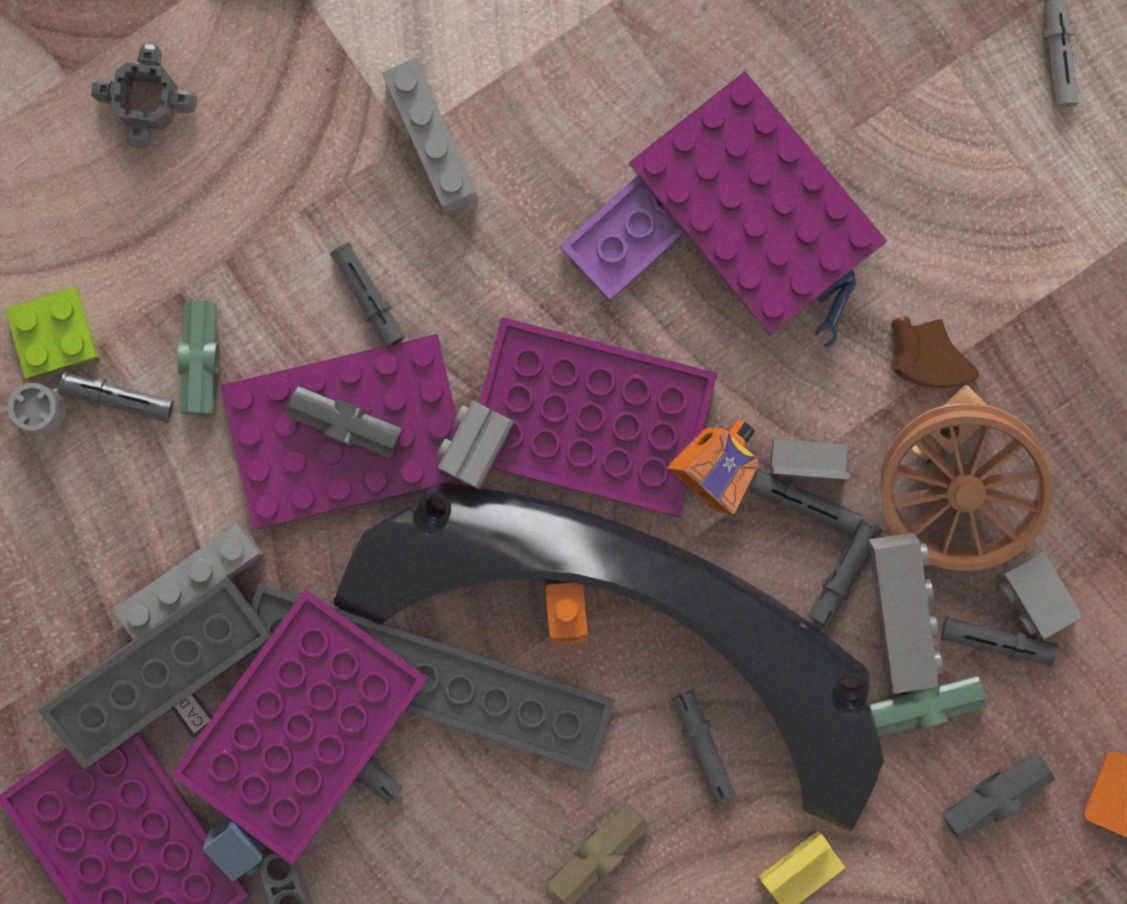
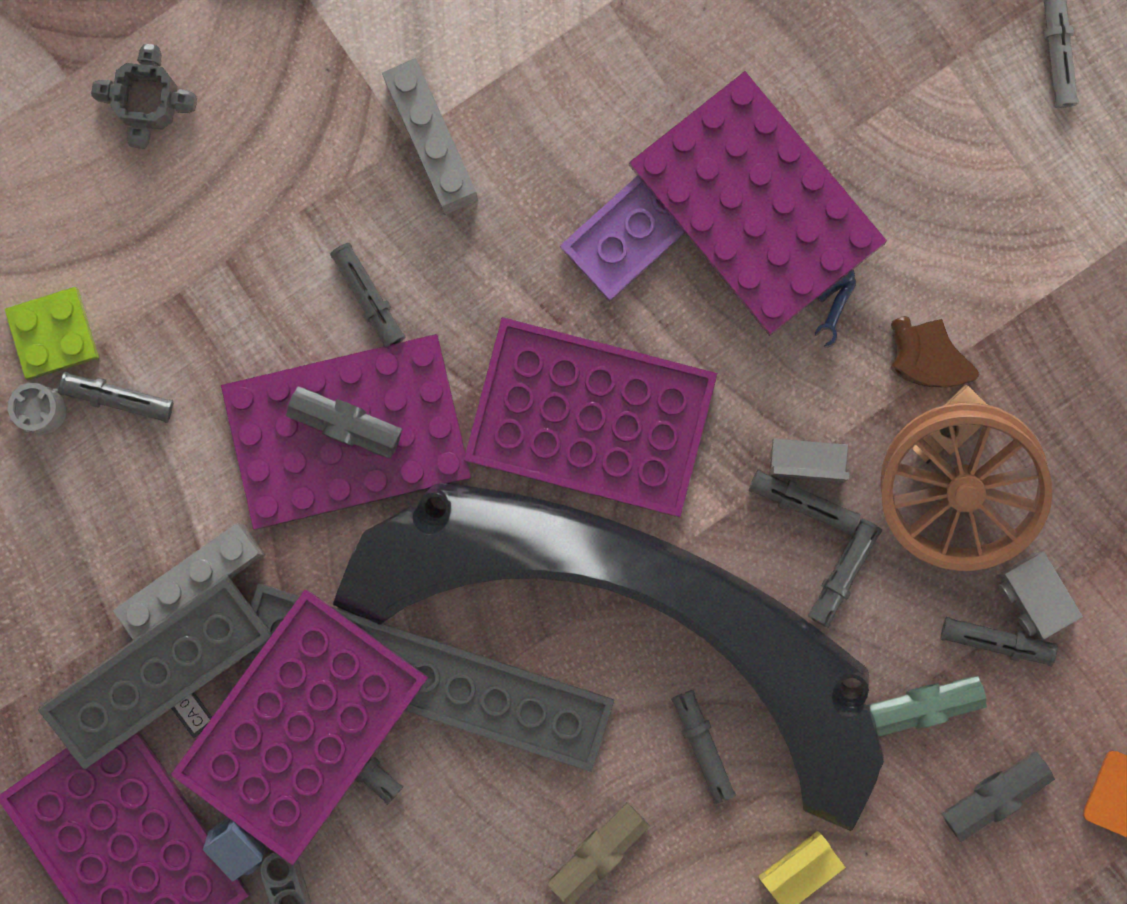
(198, 358): sand green piece -> none
(474, 444): light grey brick -> none
(566, 613): orange torso -> none
(718, 466): orange torso -> none
(904, 612): light grey brick -> none

